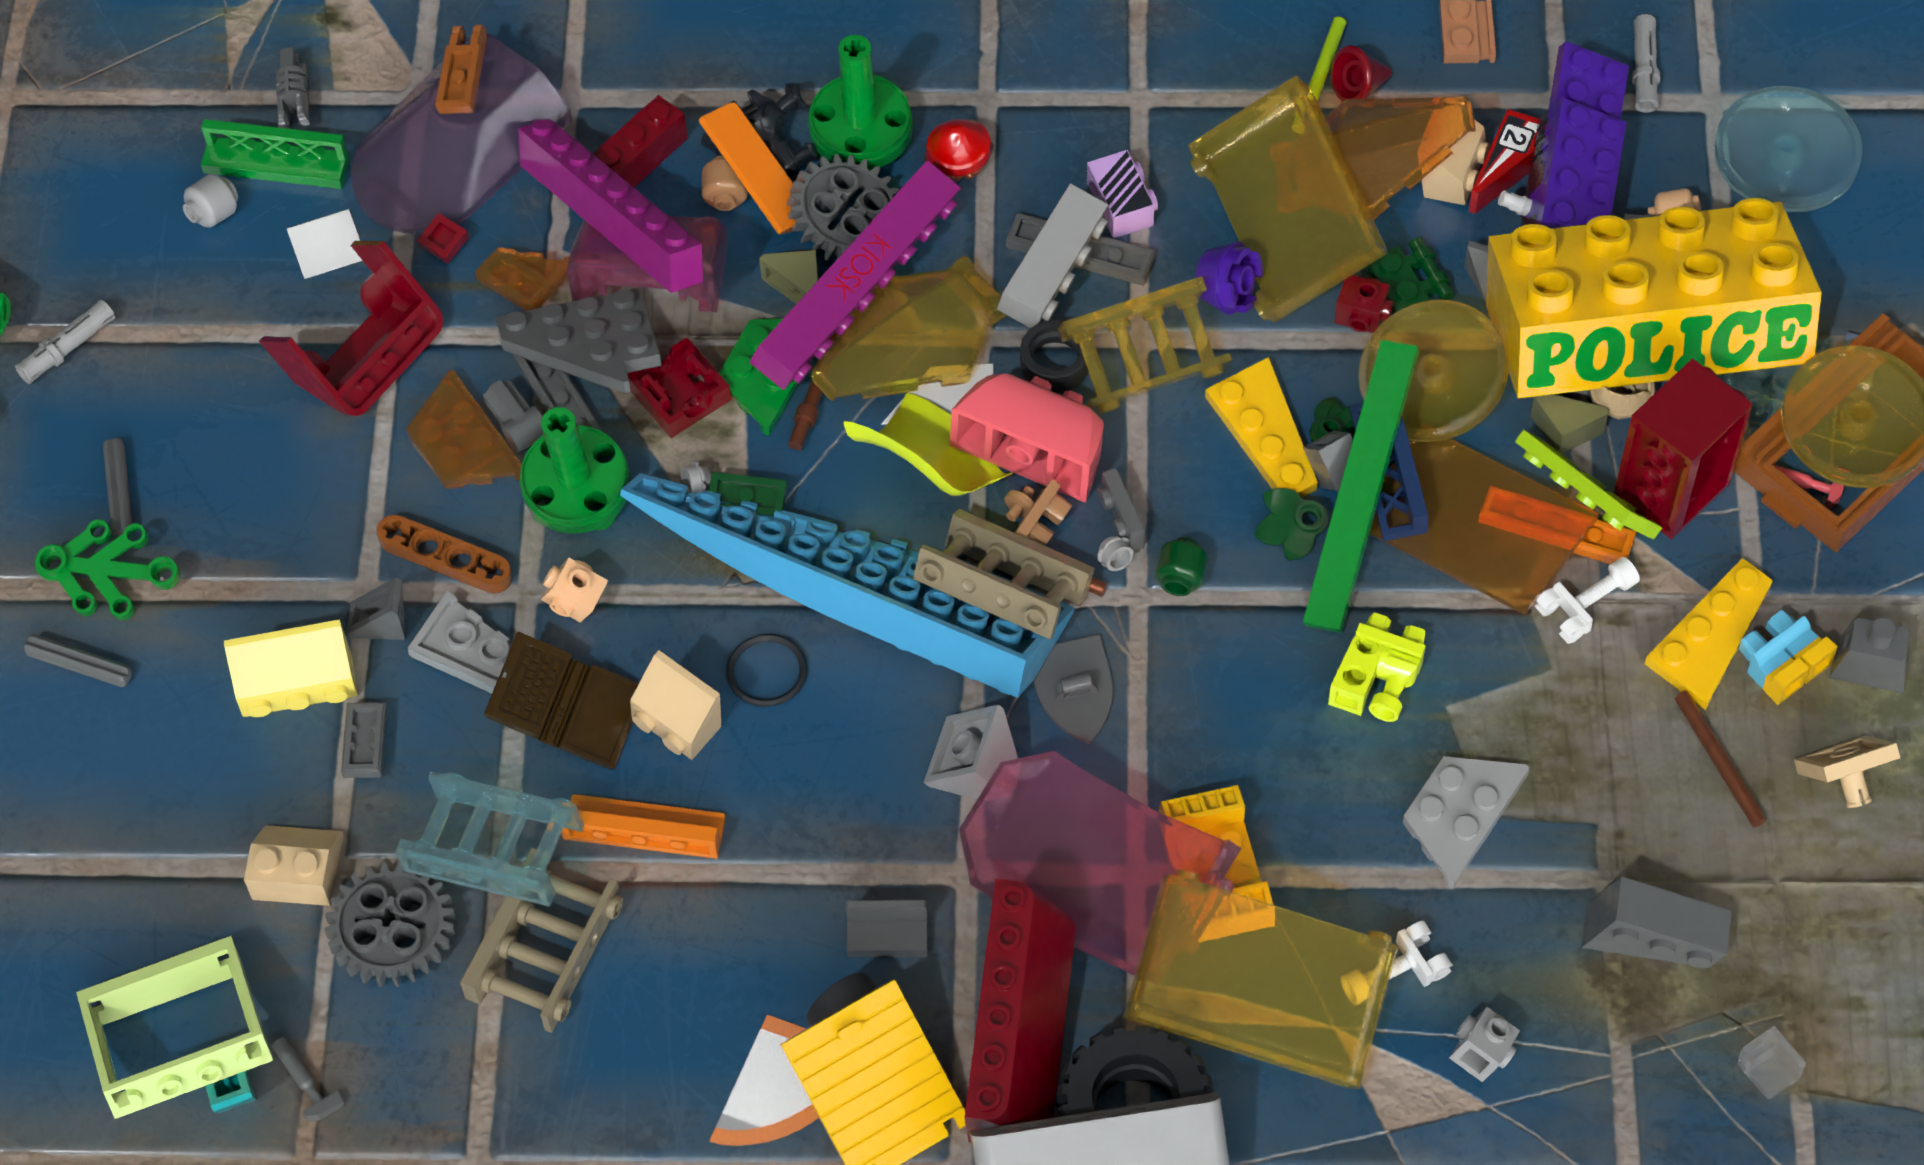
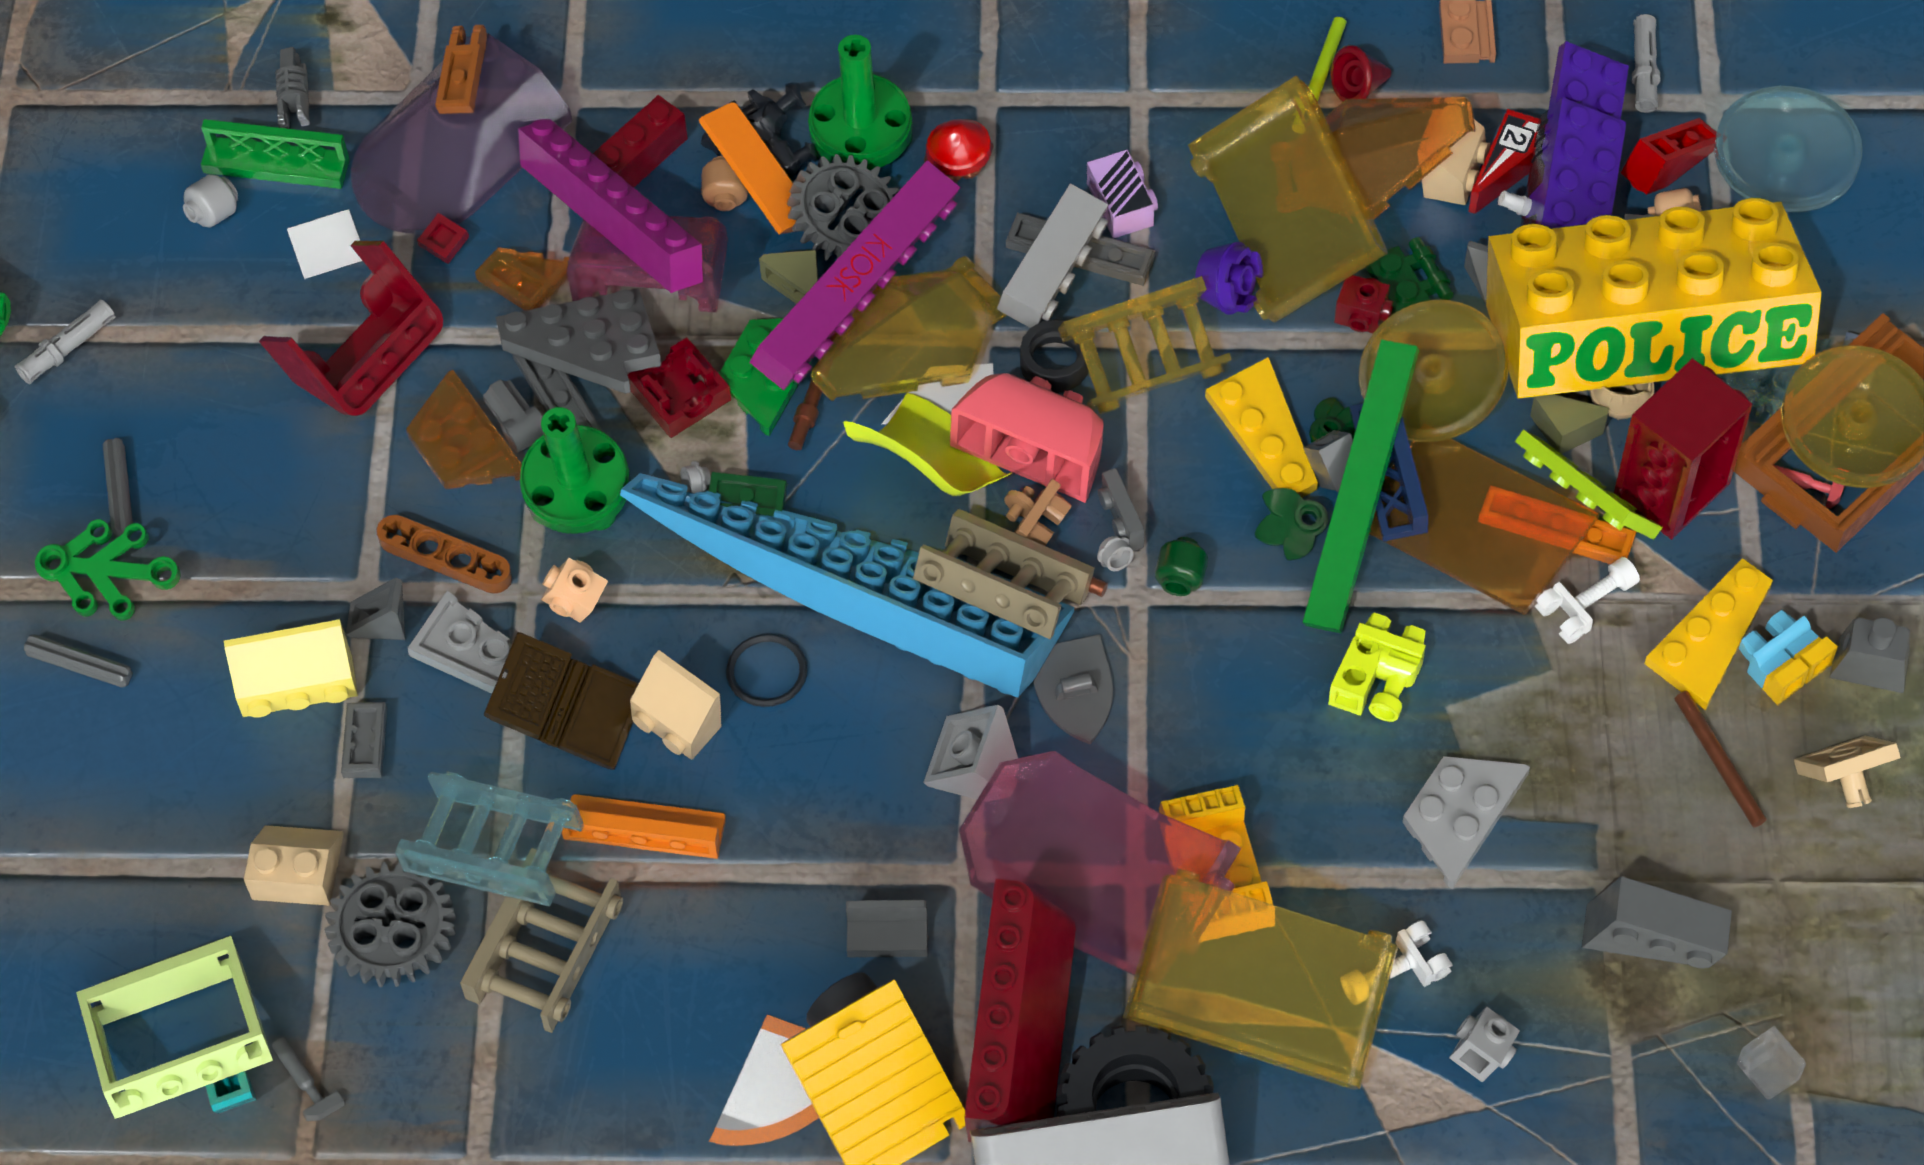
(1668, 155): none -> red slope

